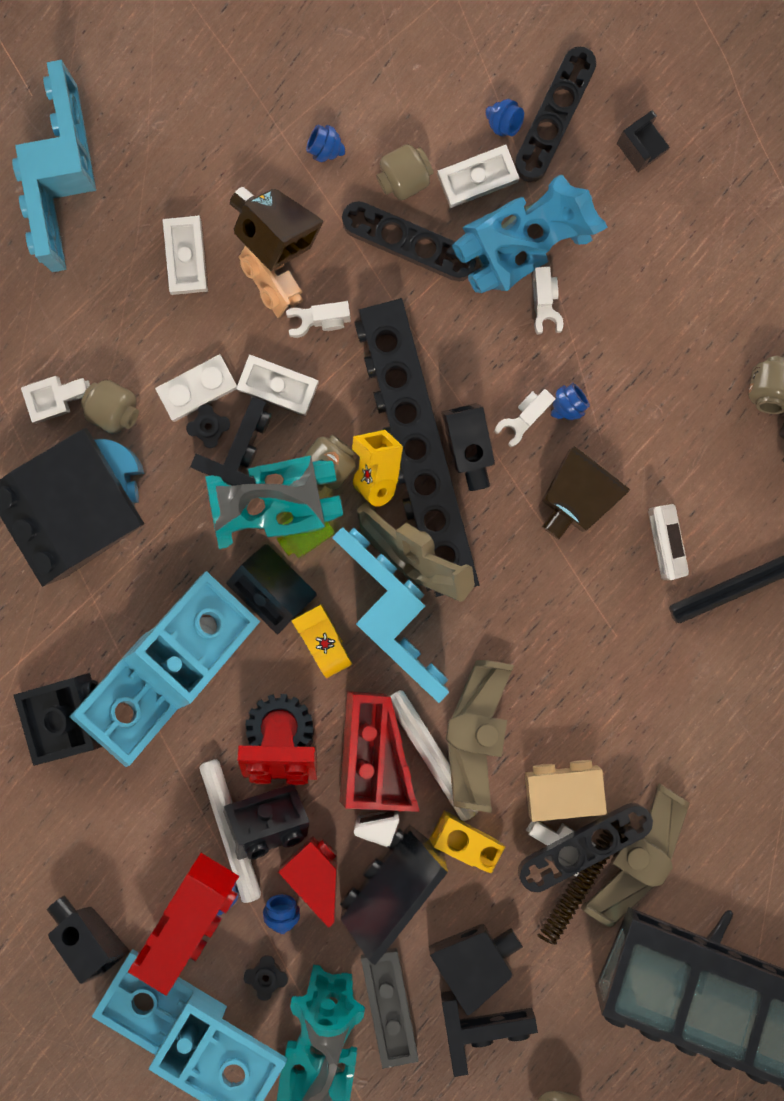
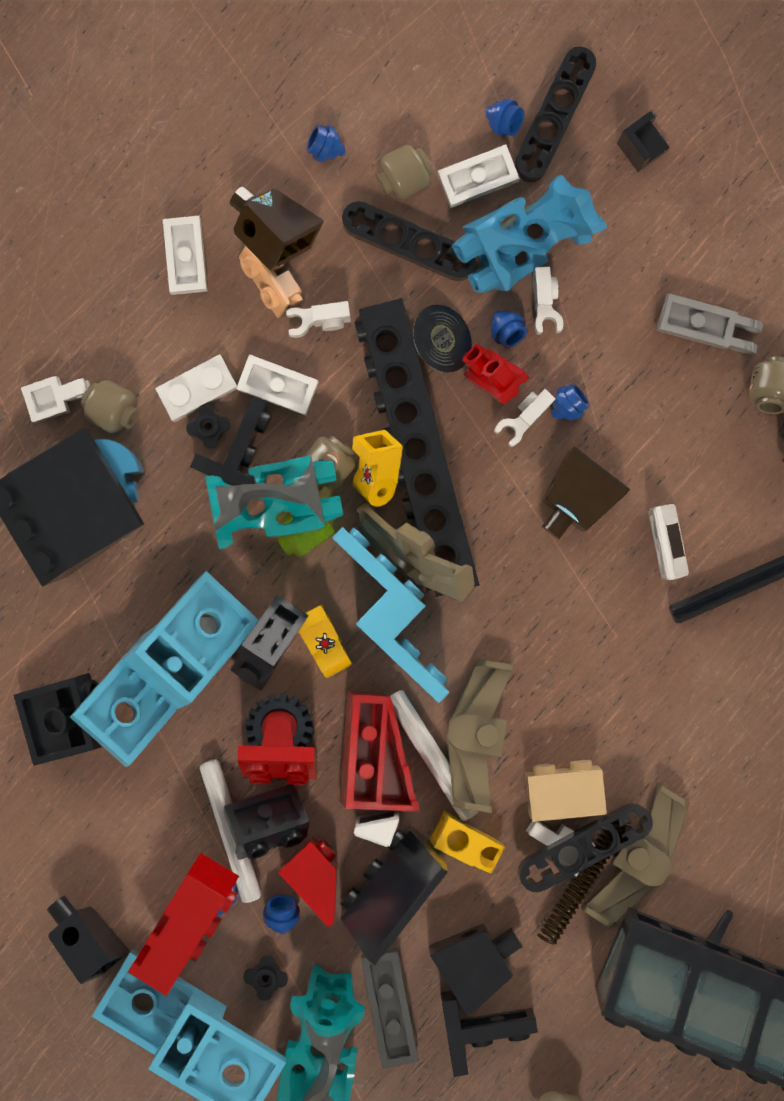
(54, 168): medium azure bracket -> none
(268, 642): none -> black bracket
(271, 588): black panel -> none
(442, 338): none -> black sticker
(466, 427): black torso -> none
(493, 373): none -> red hips
(508, 328): none -> blue plate
(706, 324): none -> light grey hinge

